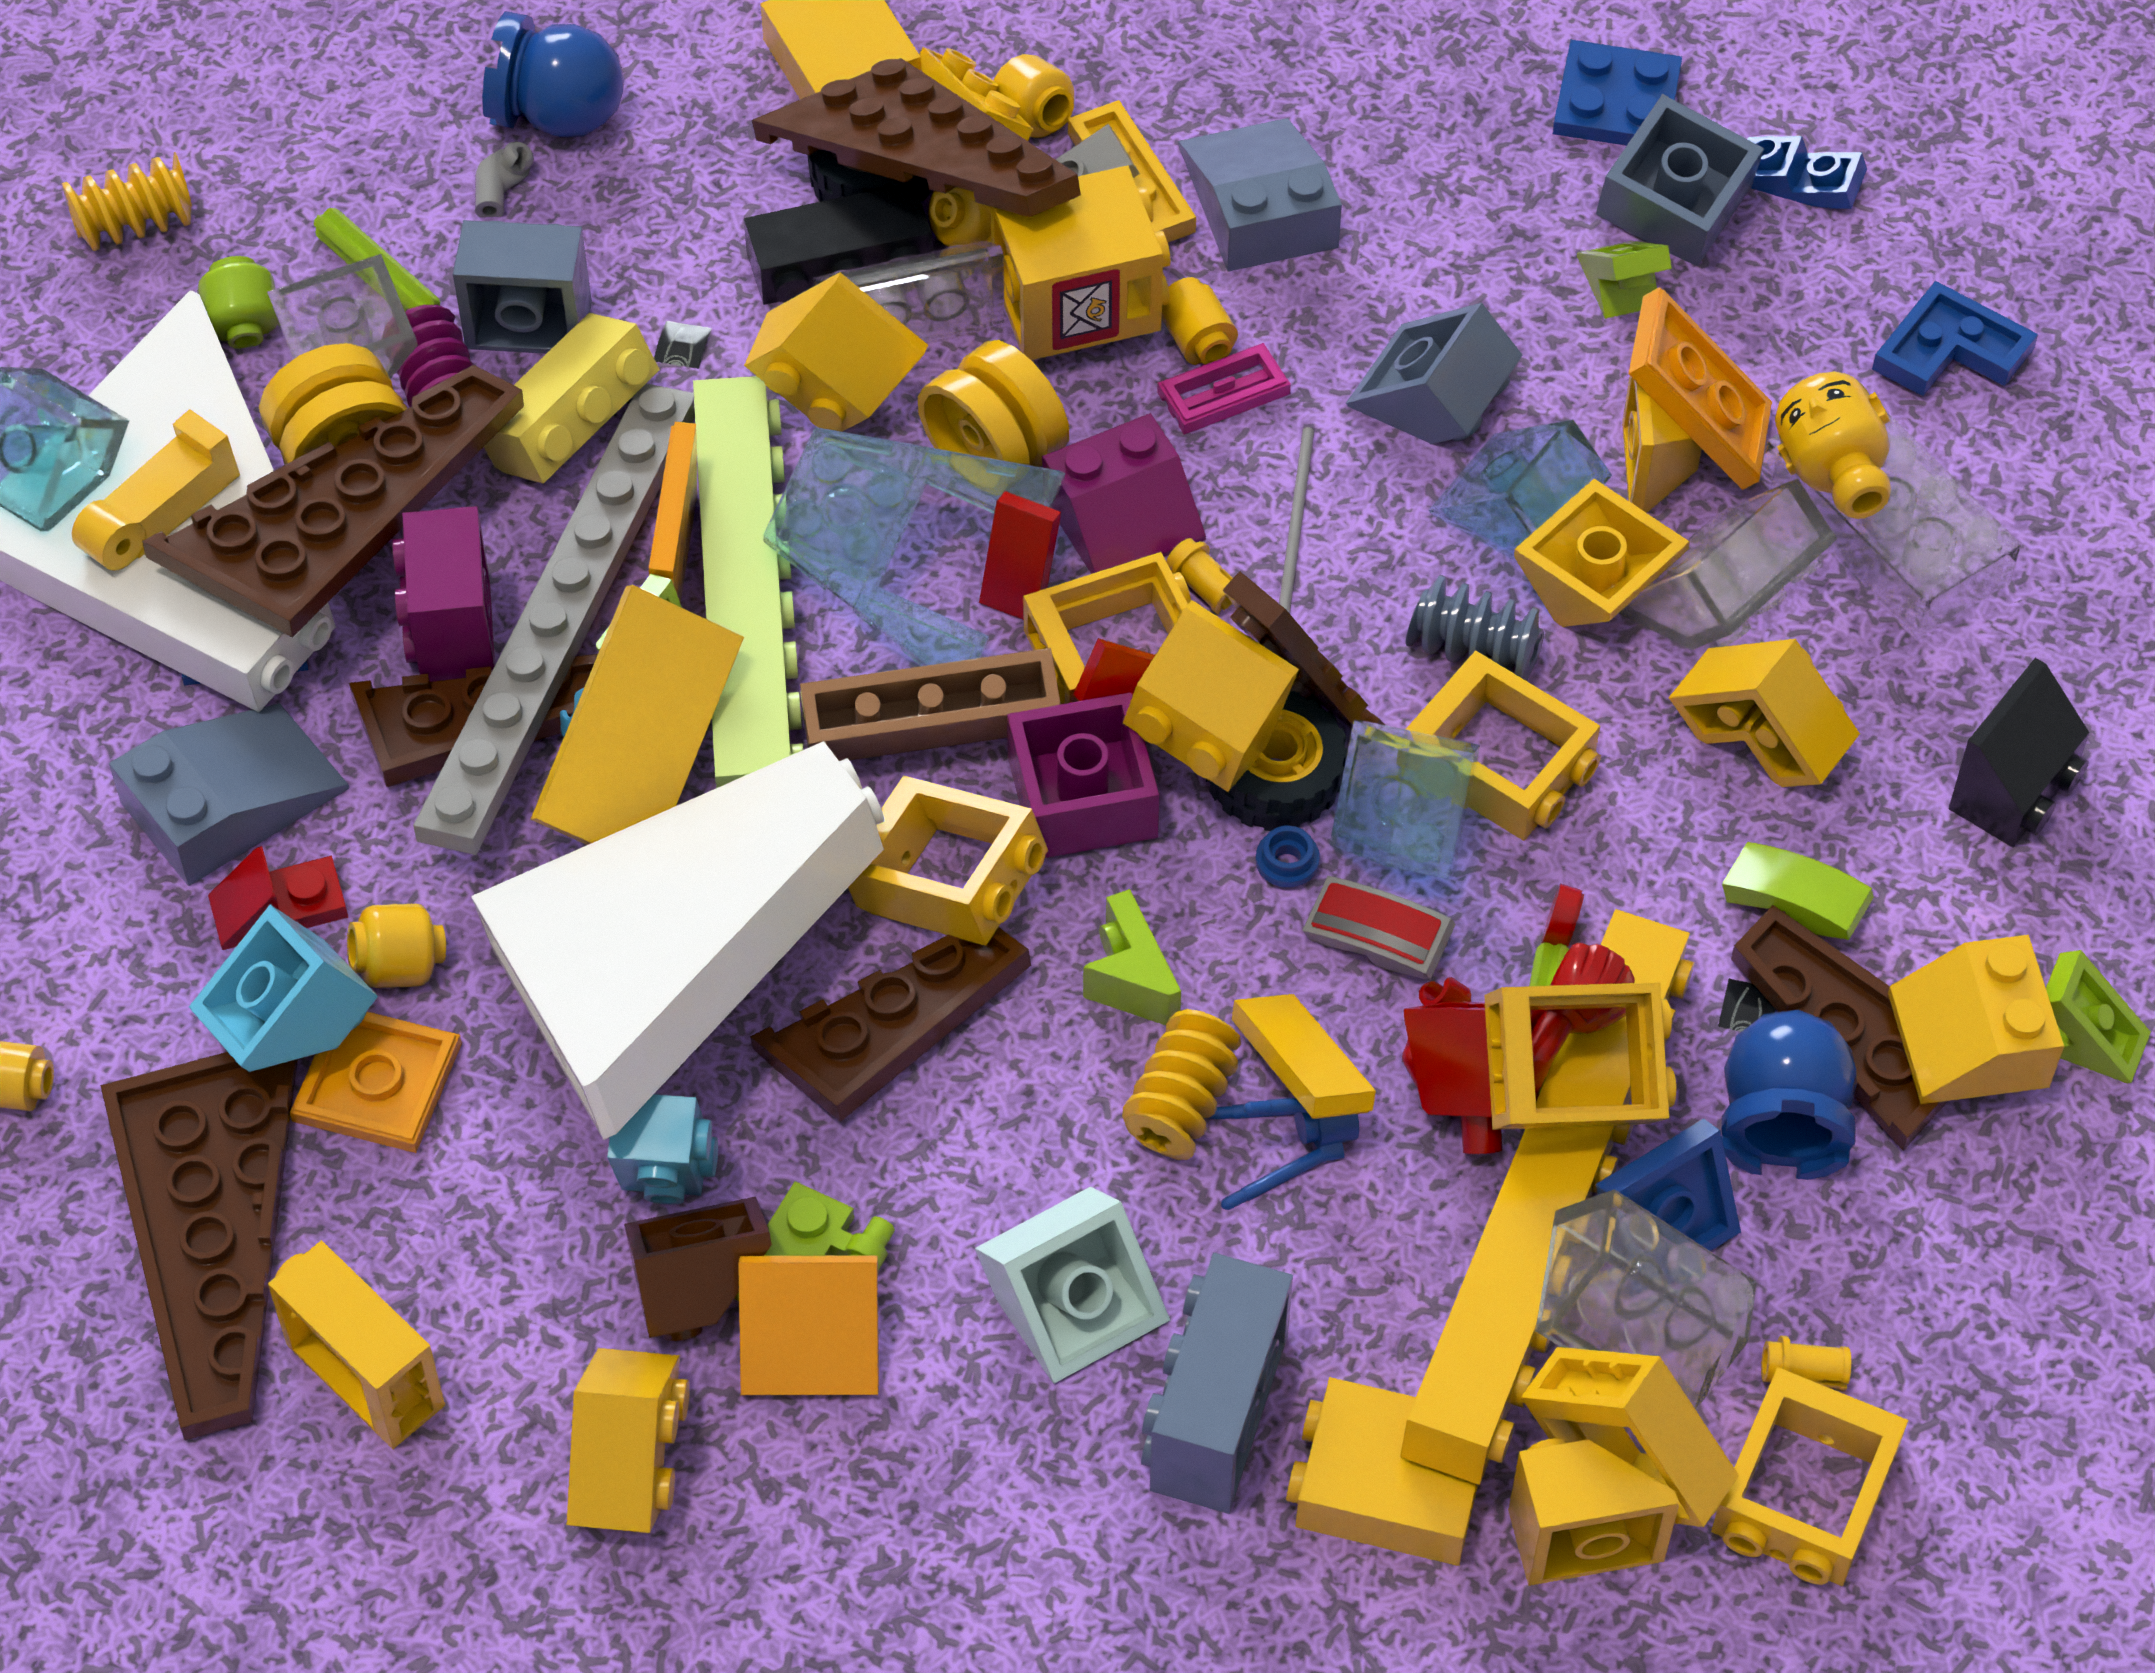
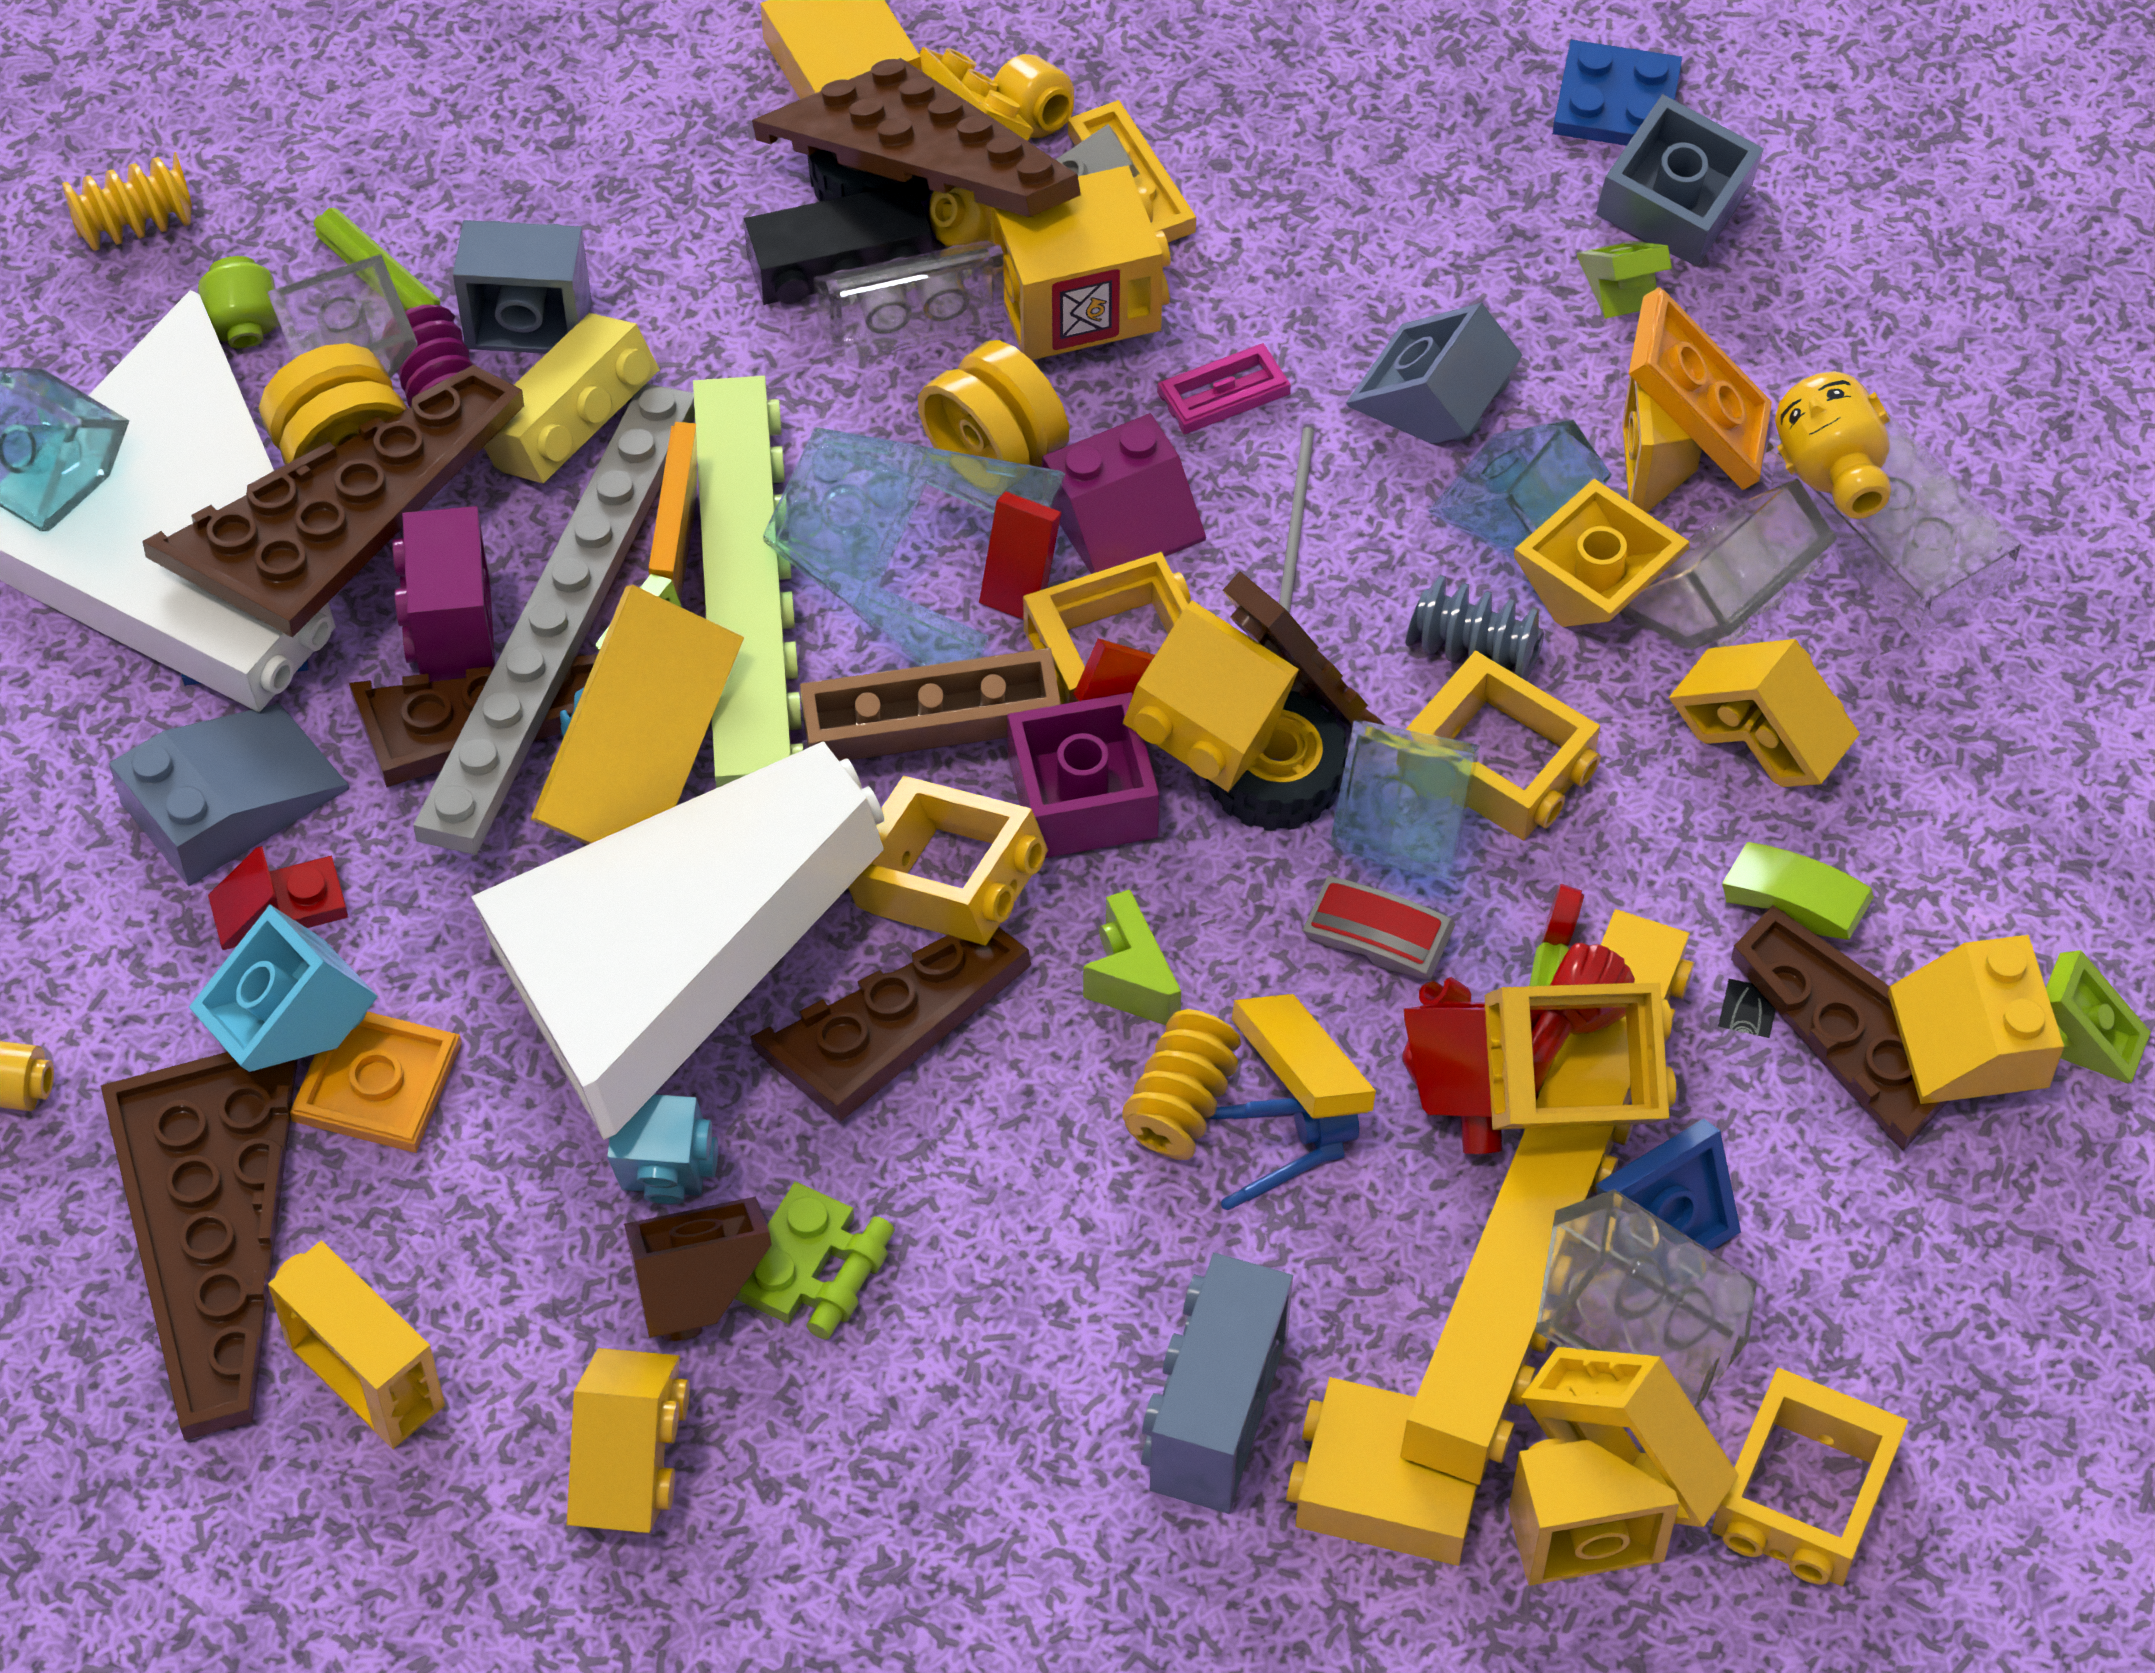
(158, 494): yellow leg -> none
(395, 945): yellow head -> none
(499, 174): light grey arm -> none
(556, 78): blue tile -> none
(682, 344): black sticker -> none
(808, 1325): light orange tile -> none
(833, 353): yellow slope -> none
(1074, 1282): light aqua slope -> none
(1198, 322): yellow brick -> none
(1201, 572): yellow pin -> none
(1263, 193): sand blue slope -> none
(1290, 841): blue plate -> none
(1790, 1096): blue tile -> none
(1805, 177): blue slope -> none
(1816, 1363): yellow pin -> none
(1949, 328): blue plate -> none
(2021, 758): black slope -> none

